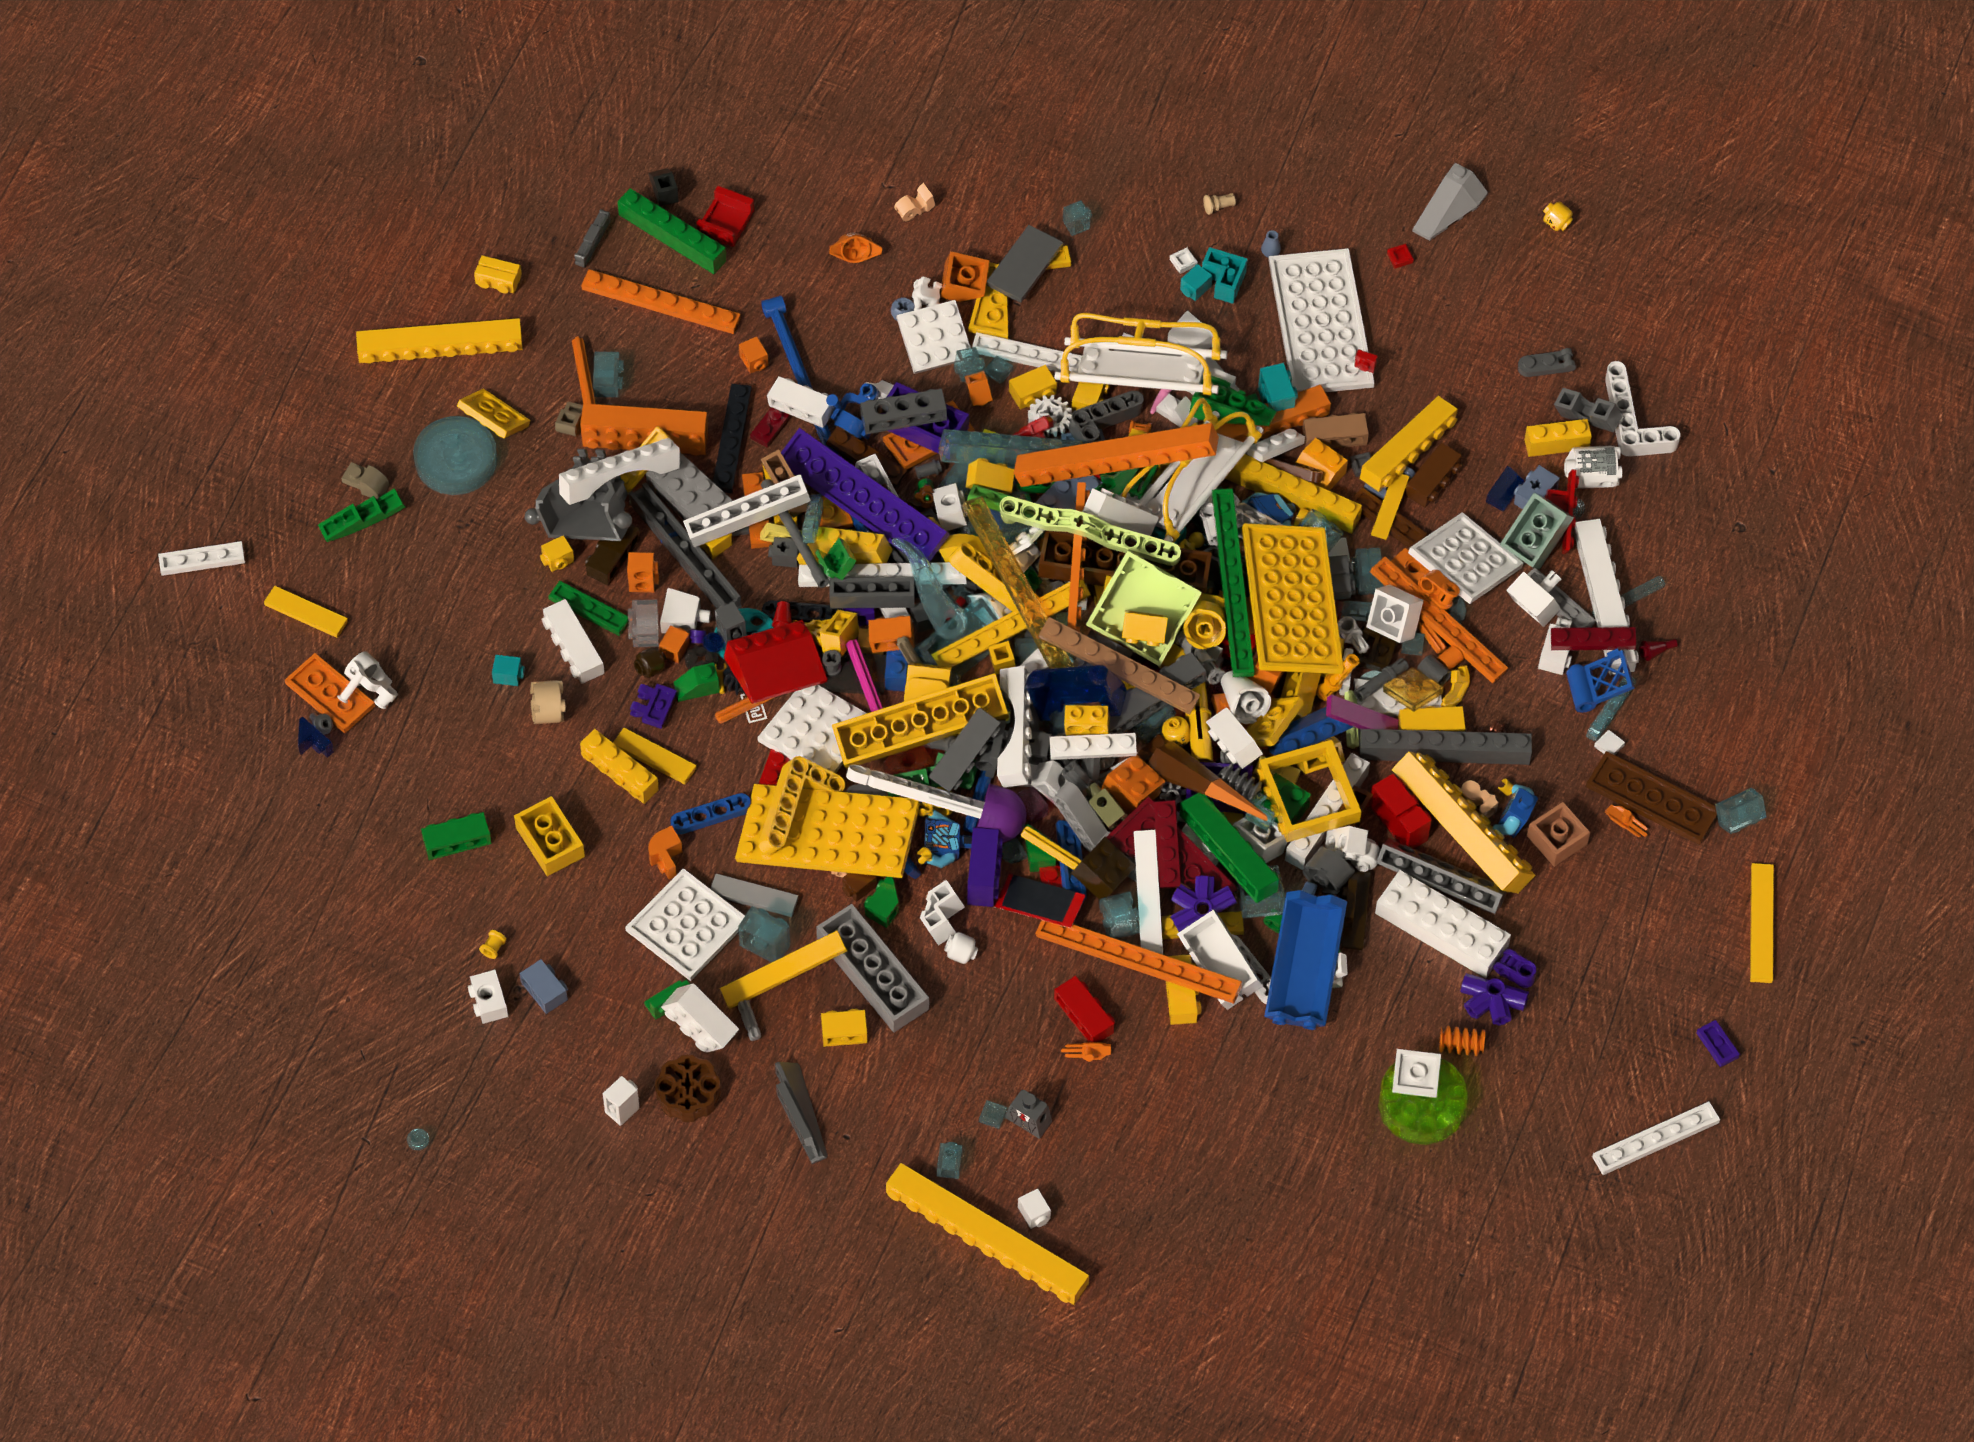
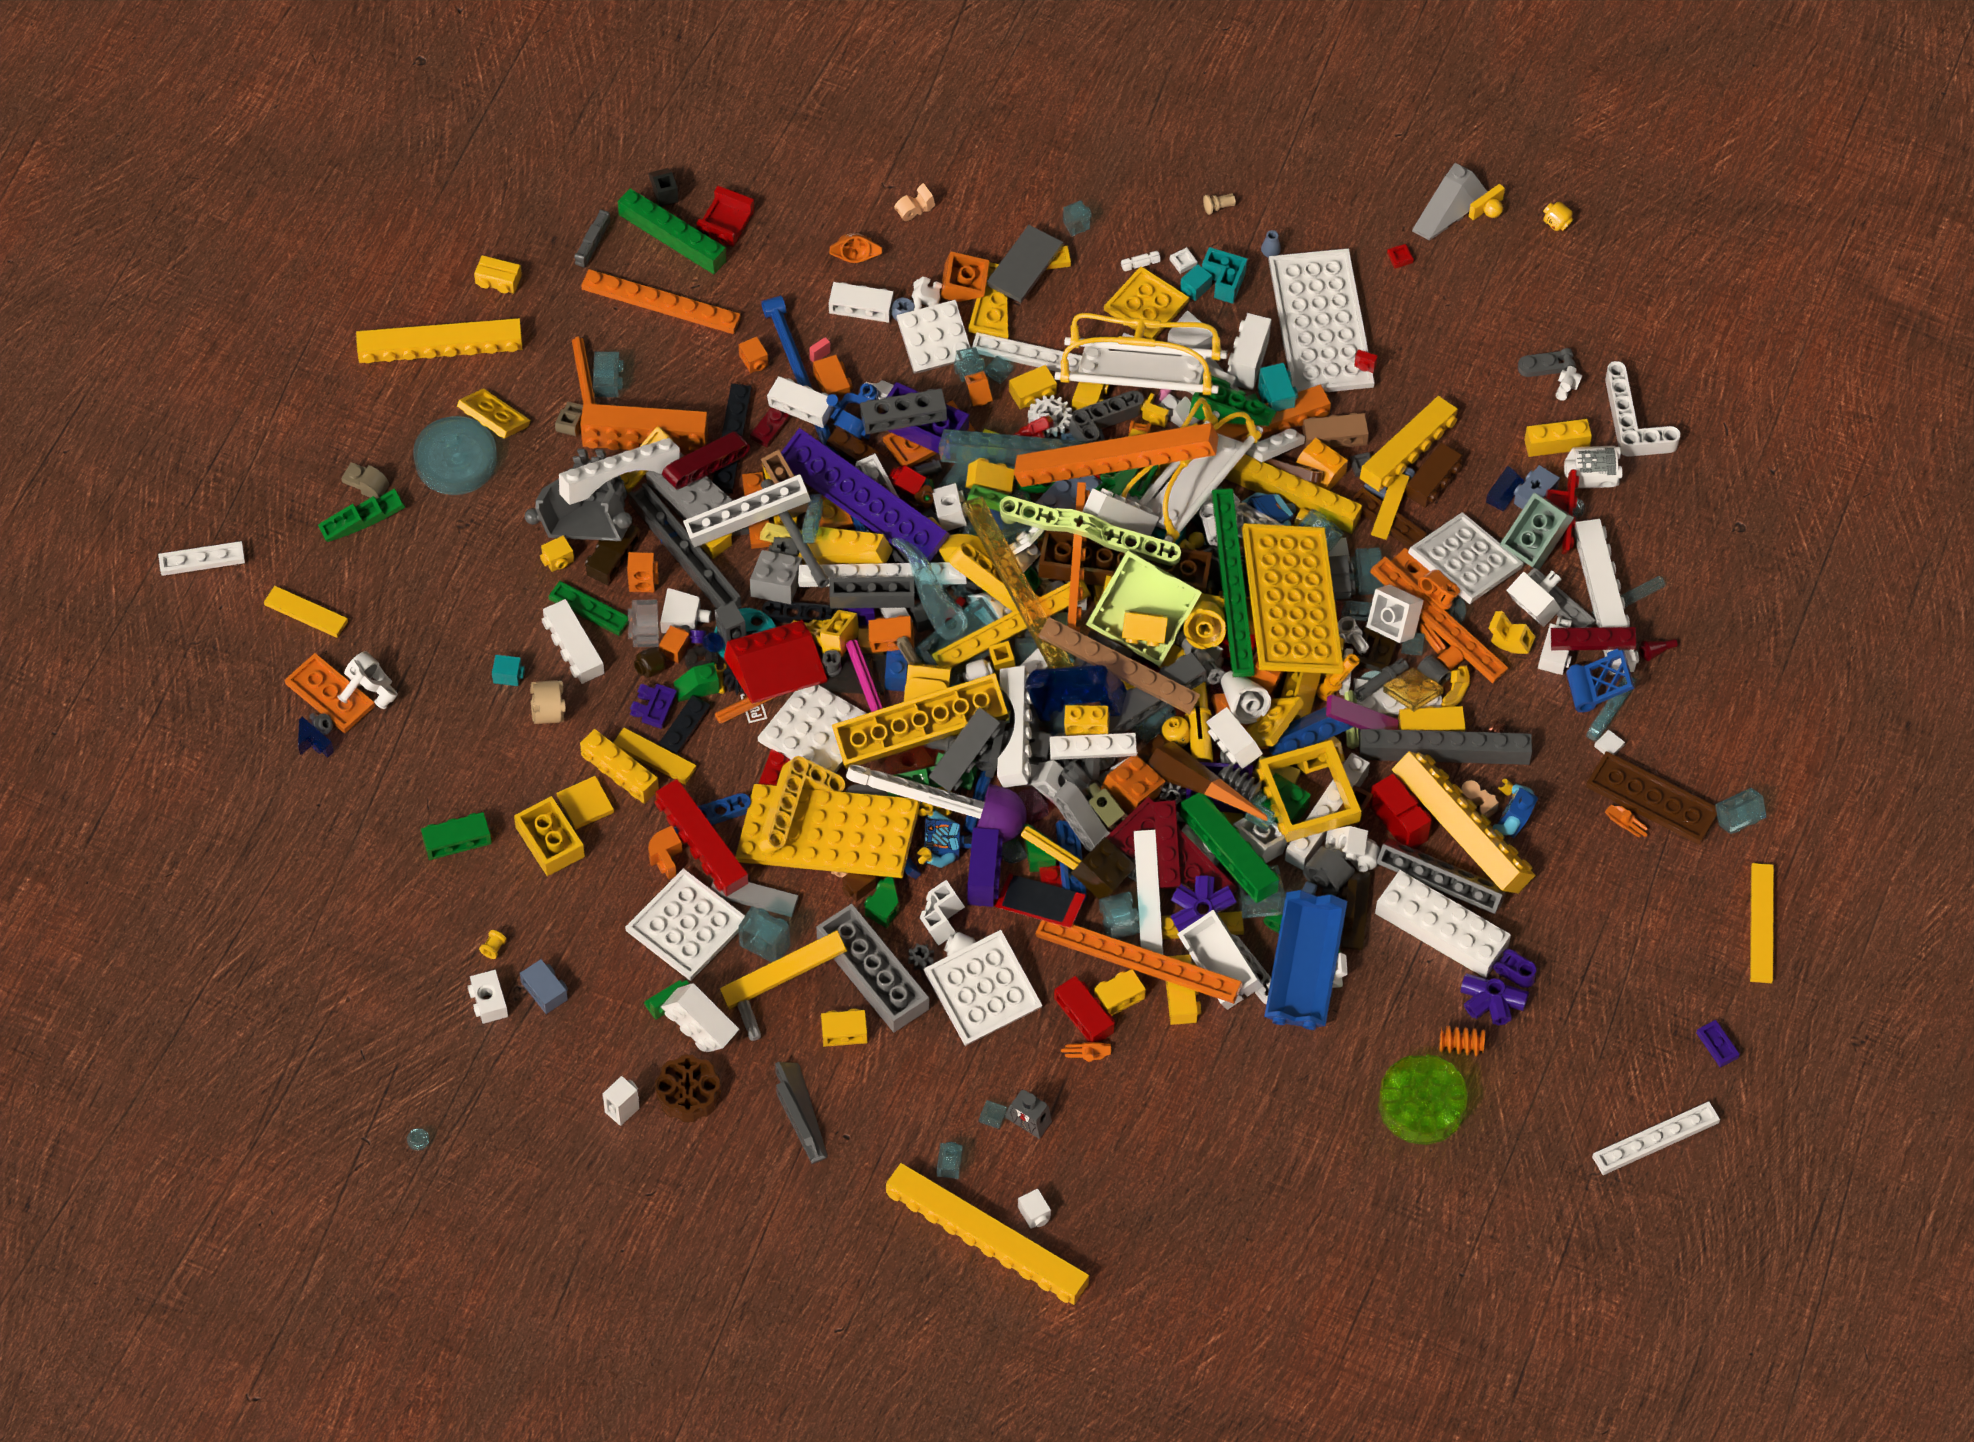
(585, 802): none -> yellow tile
(685, 725): none -> black plate
(701, 837): none -> red brick
(705, 460): none -> dark red beam
(775, 577): none -> light grey brick
(782, 614): red cone -> none
(820, 349): none -> coral tile
(831, 376): none -> orange brick
(838, 560): green bracket -> none
(860, 302): none -> white brick
(906, 480): none -> red brick
(917, 961): none -> dark grey gear
(977, 670): none -> white head
(983, 988): none -> white plate
(1120, 992): none -> yellow brick
(1140, 260): none -> white axle
(1146, 298): none -> yellow plate
(1153, 413): none -> yellow bracket
(1249, 350): none -> white brick
(1416, 1073): white plate -> none
(1488, 203): none -> yellow tile
(1509, 636): none -> yellow brick
(1558, 834): nougat brick -> none
(1569, 380): none -> white plate
(1600, 414): dark grey arch -> none

